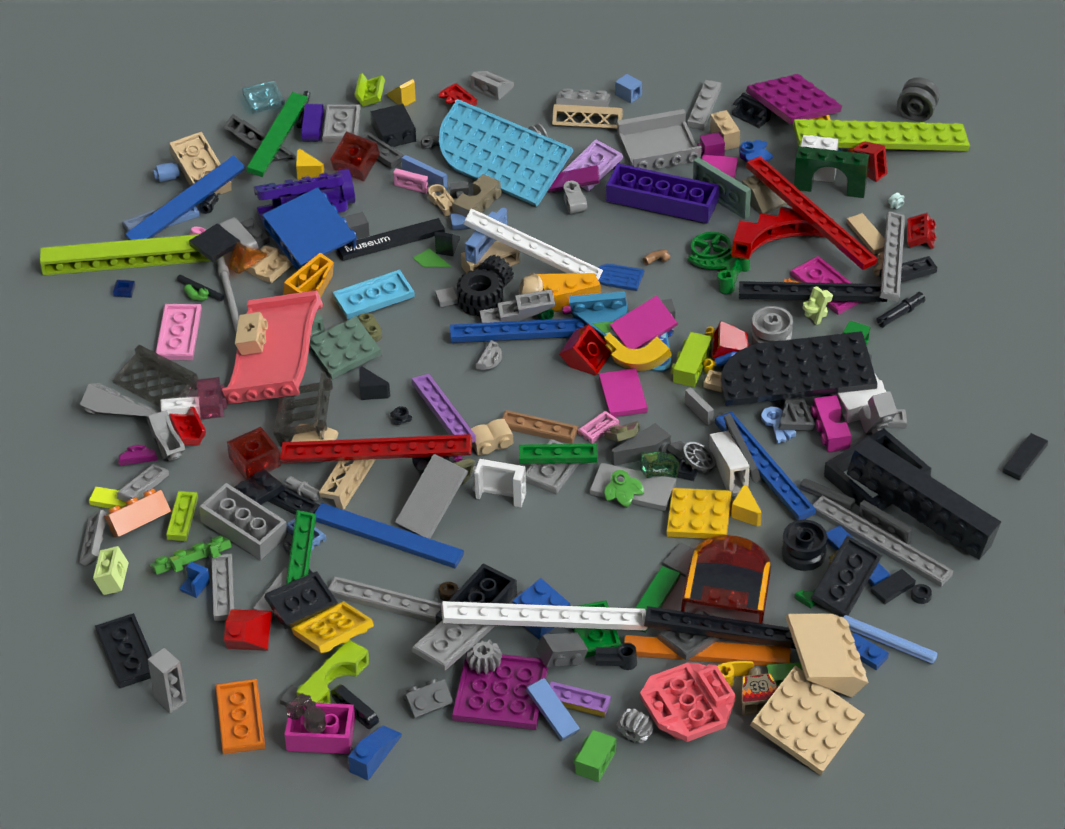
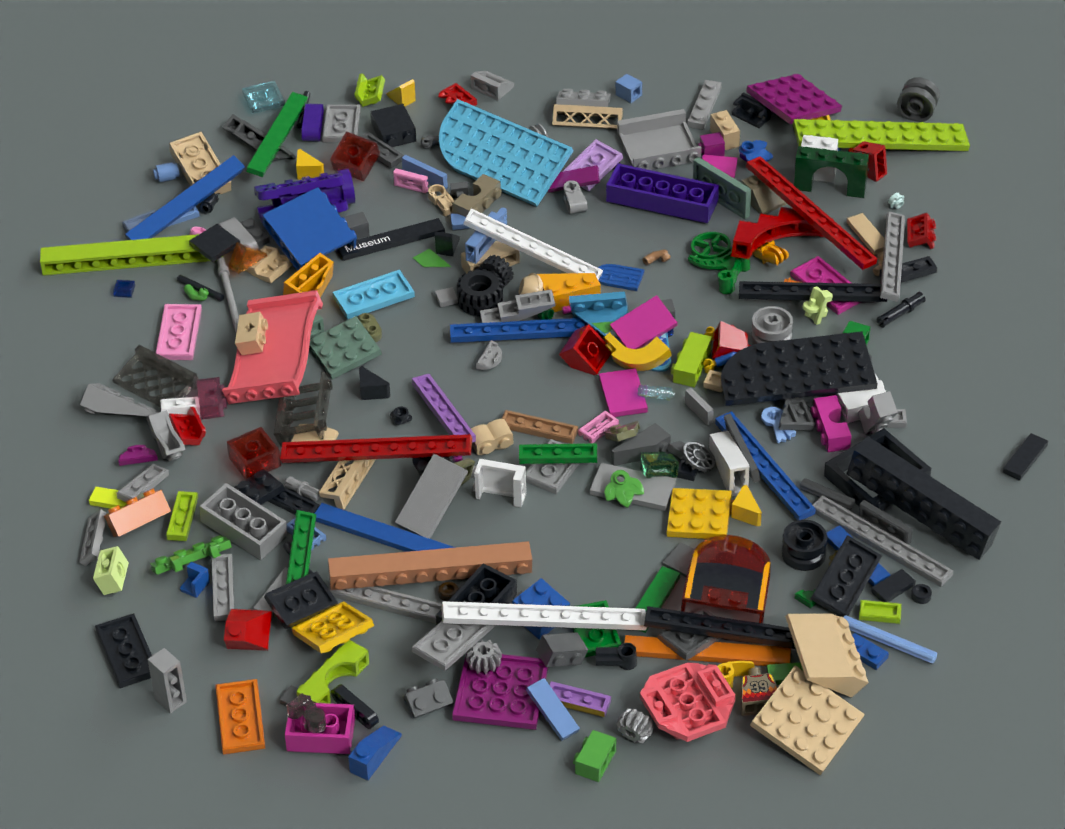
(427, 565): none -> nougat brick
(655, 392): none -> clear light blue piece
(771, 253): none -> light orange arm
(880, 611): none -> lime tile

